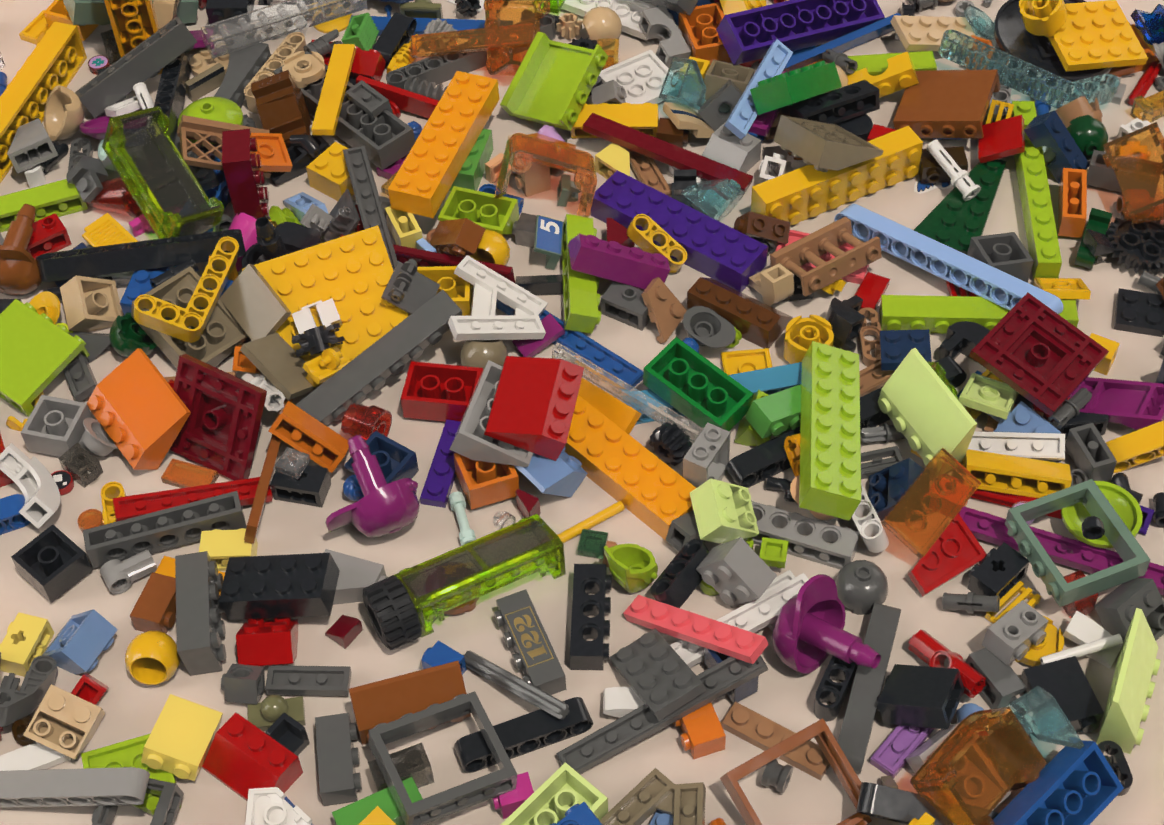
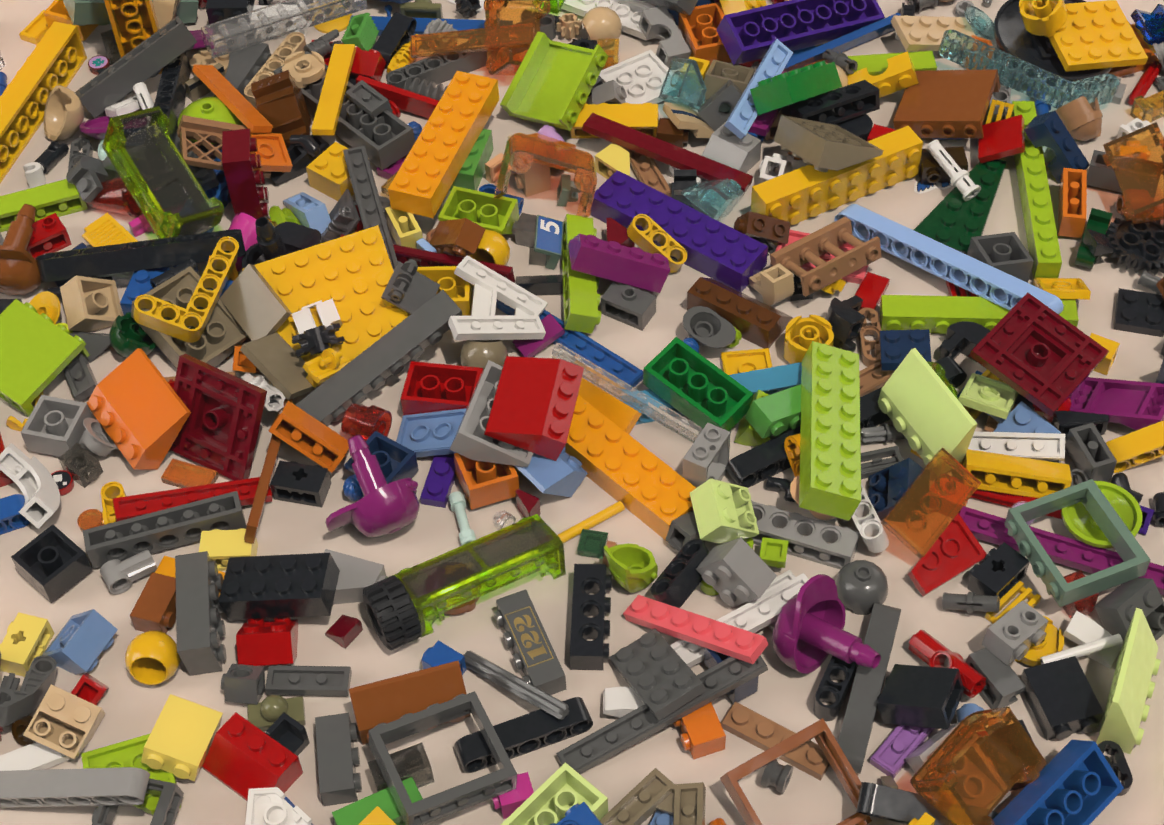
(31, 146): light grey slope -> none
(224, 223): dark grey hinge -> none
(232, 99): none -> orange tile
(292, 462): clear tile -> none
(316, 219): light grey tile -> none
(430, 432): none -> medium blue tile
(663, 308): medium nougat wing -> none
(670, 443): black gear -> none
(1044, 718): clear light blue slope -> none
(1070, 408): dark grey axle -> none
(1088, 134): dark green cylinder -> none
(1093, 528): black hinge -> none

